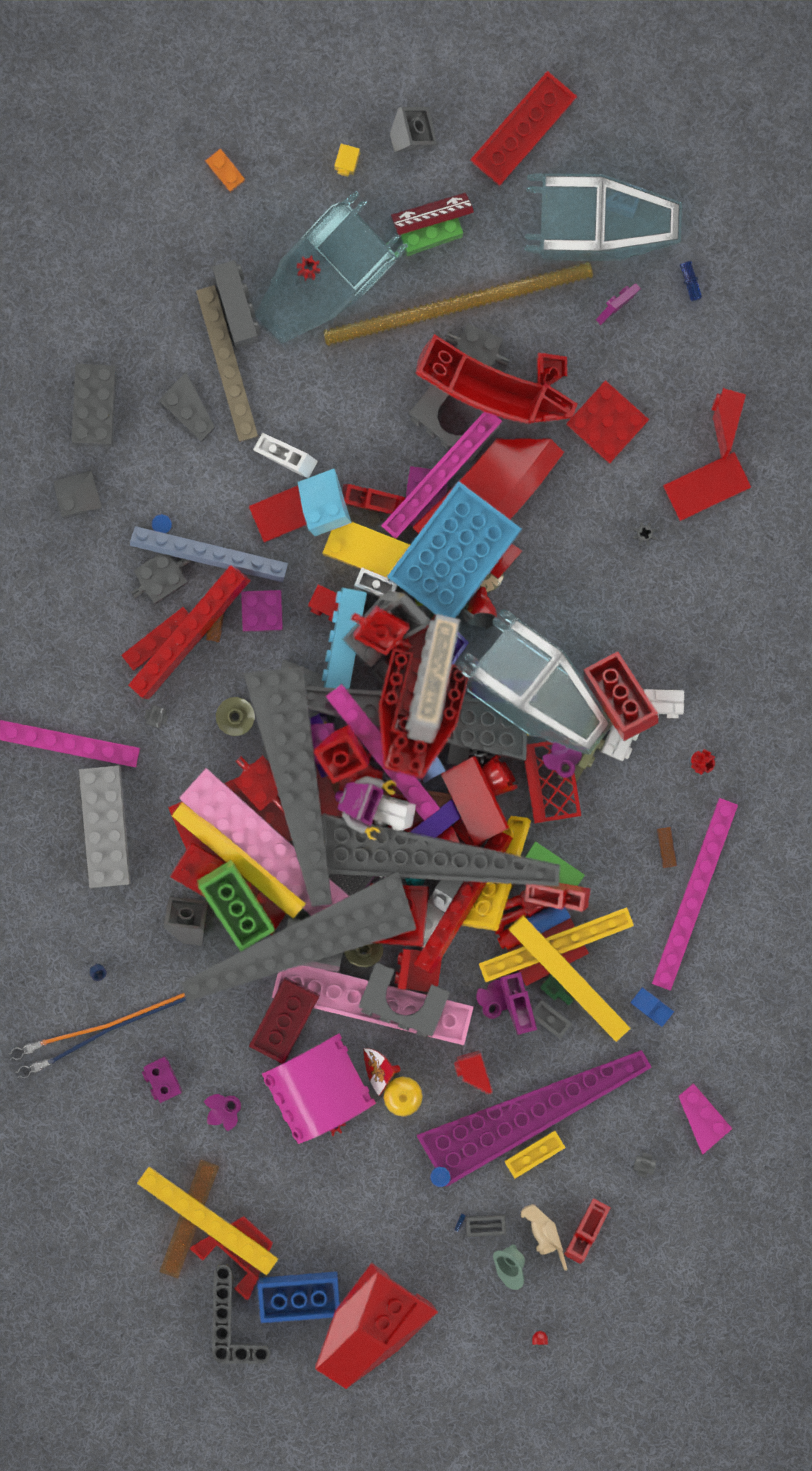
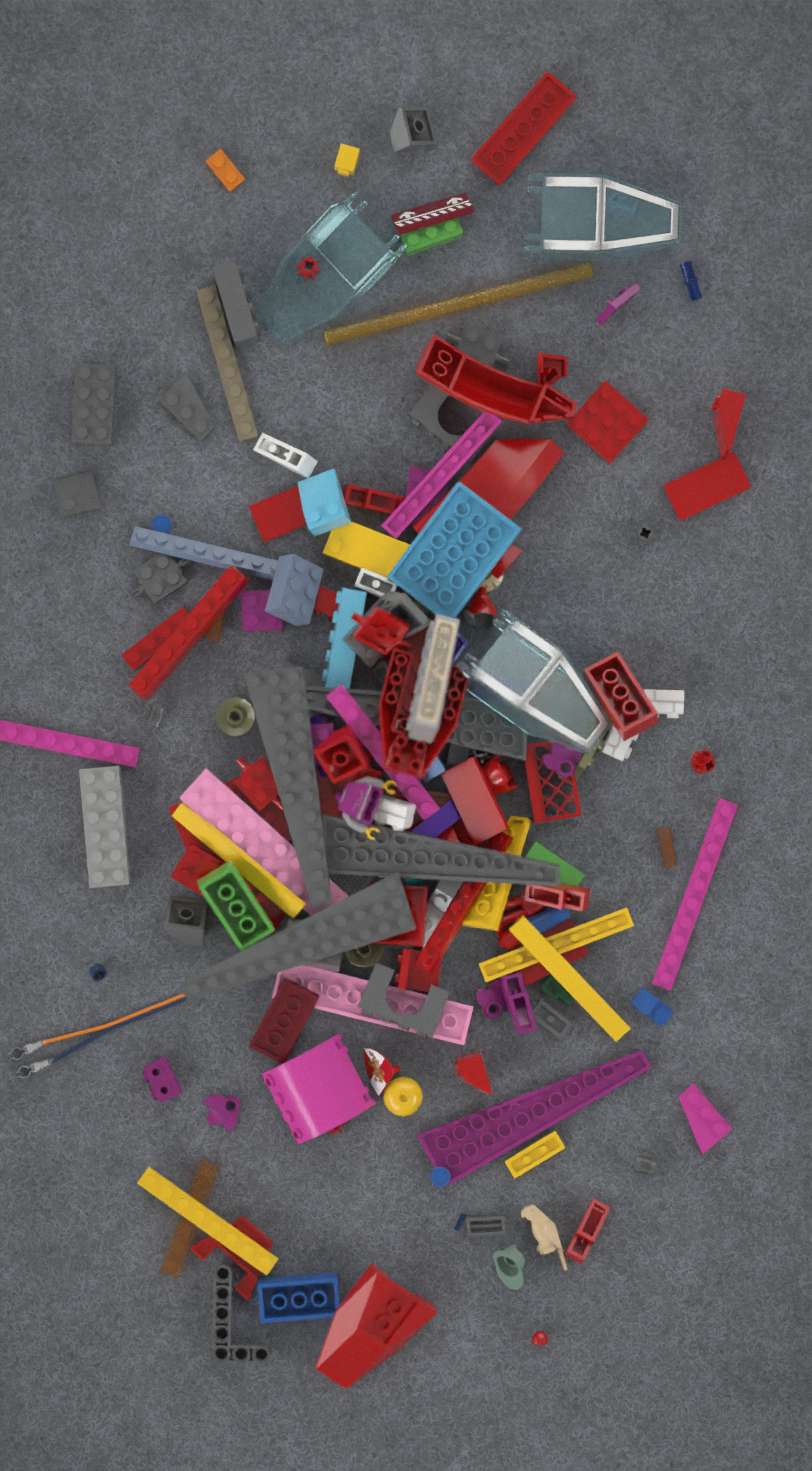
(294, 589): none -> sand blue brick

